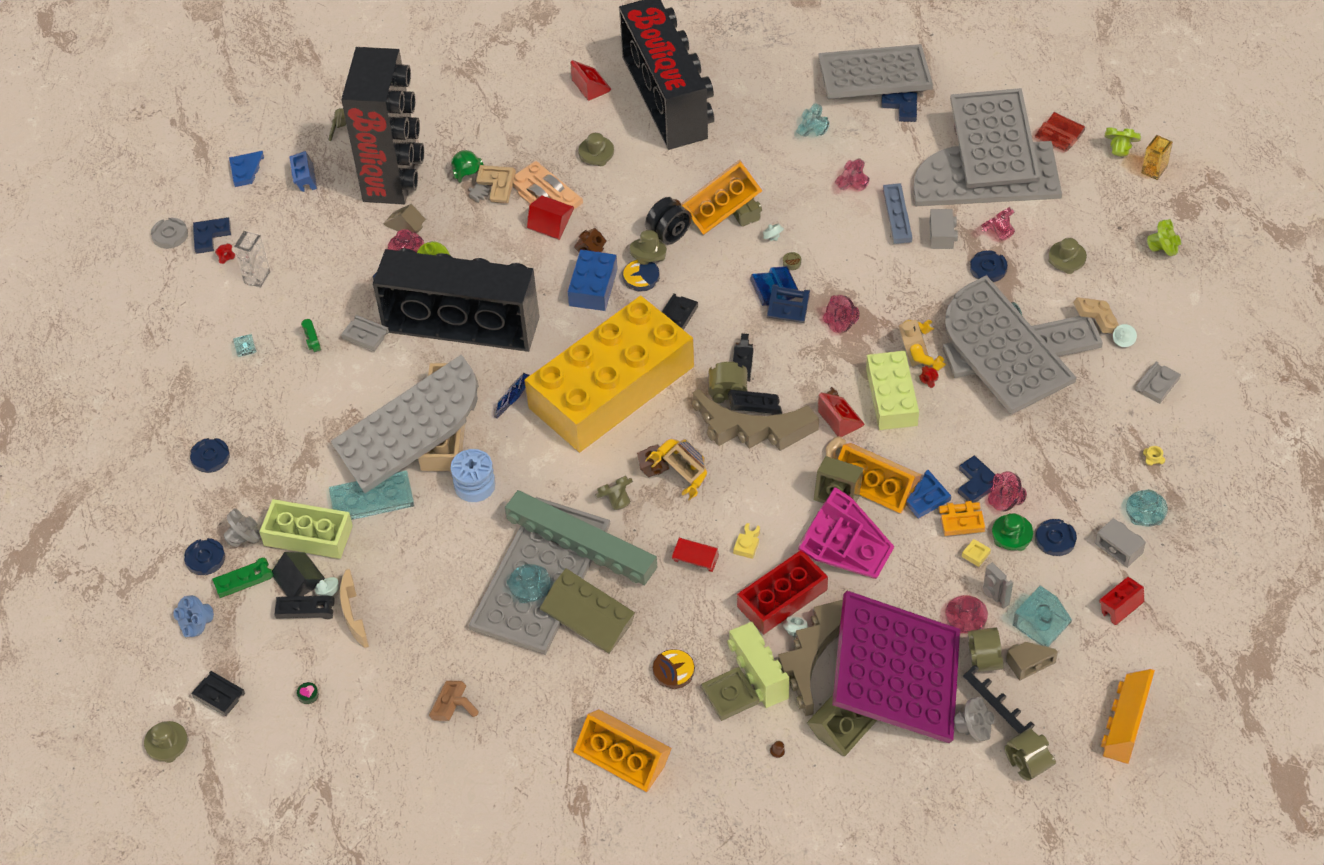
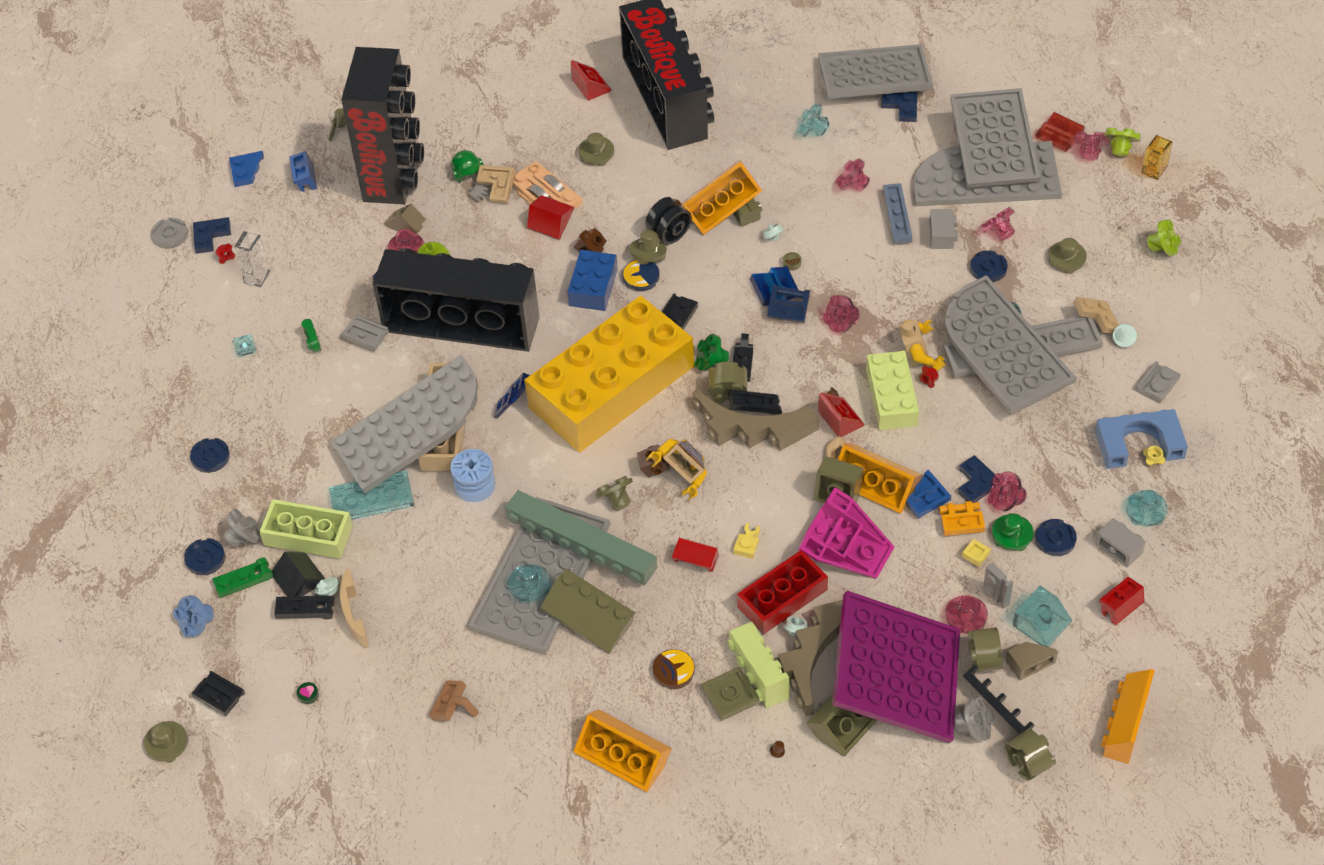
(710, 353): none -> green plate
(1091, 144): none -> clear pink plate
(1160, 424): none -> medium blue arch

